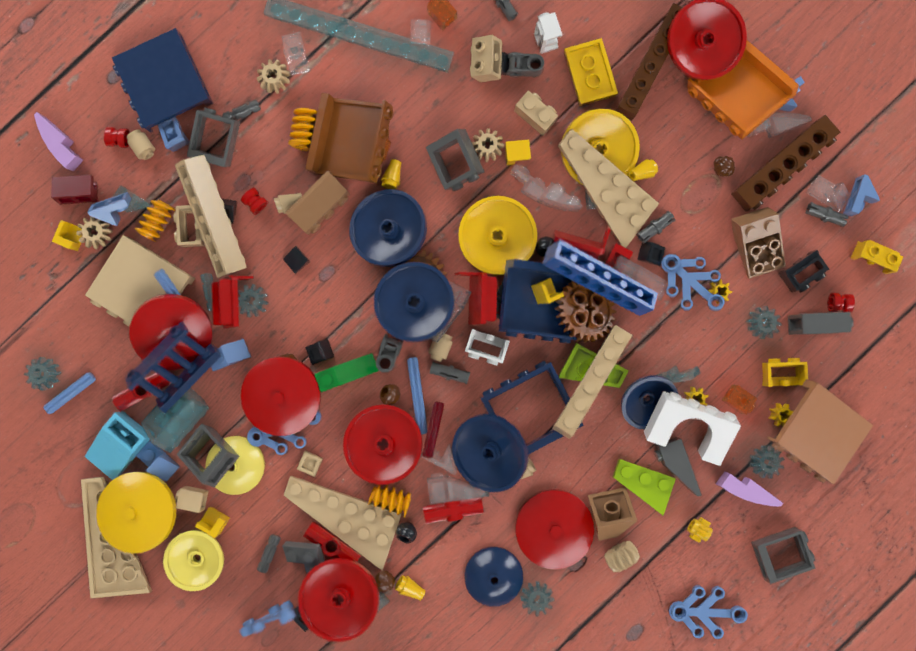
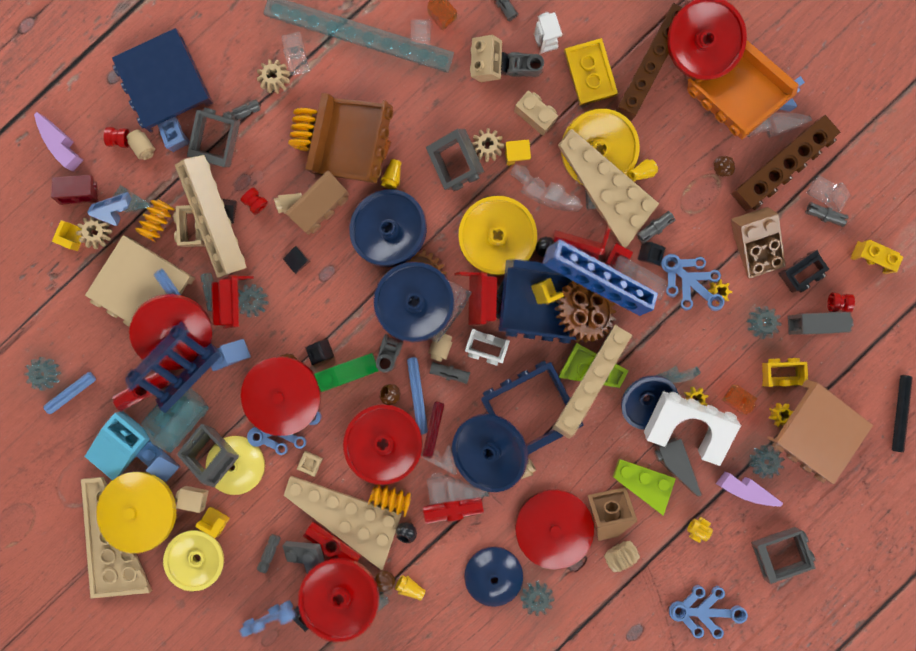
(862, 191): medium blue slope -> none
(902, 413): none -> black axle

